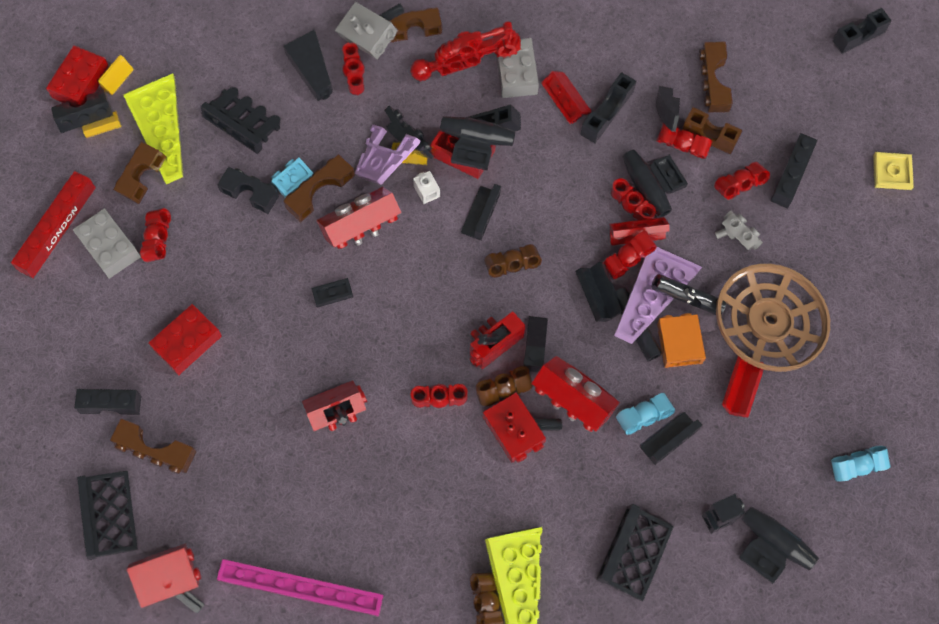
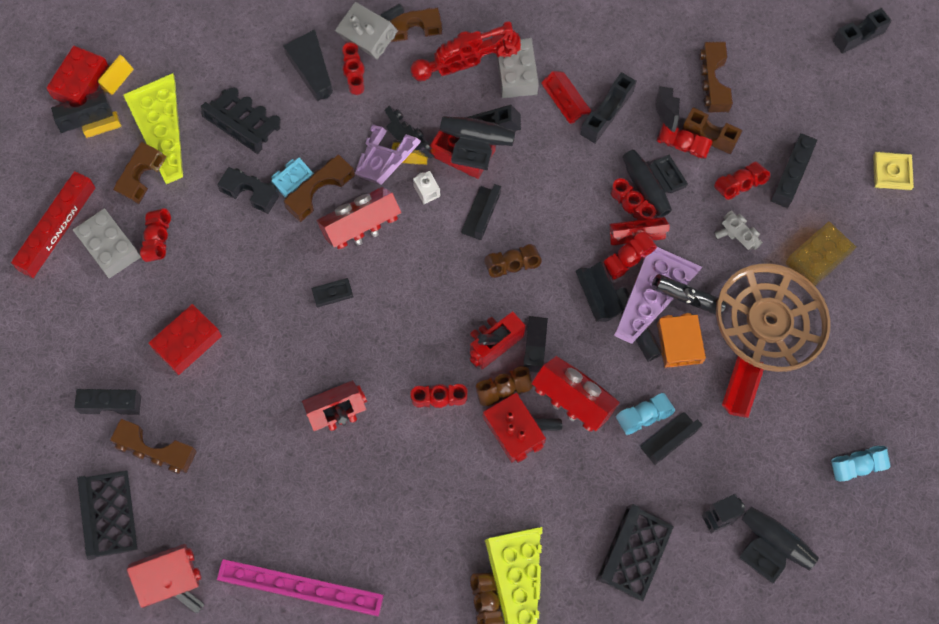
(821, 254): none -> clear yellow brick

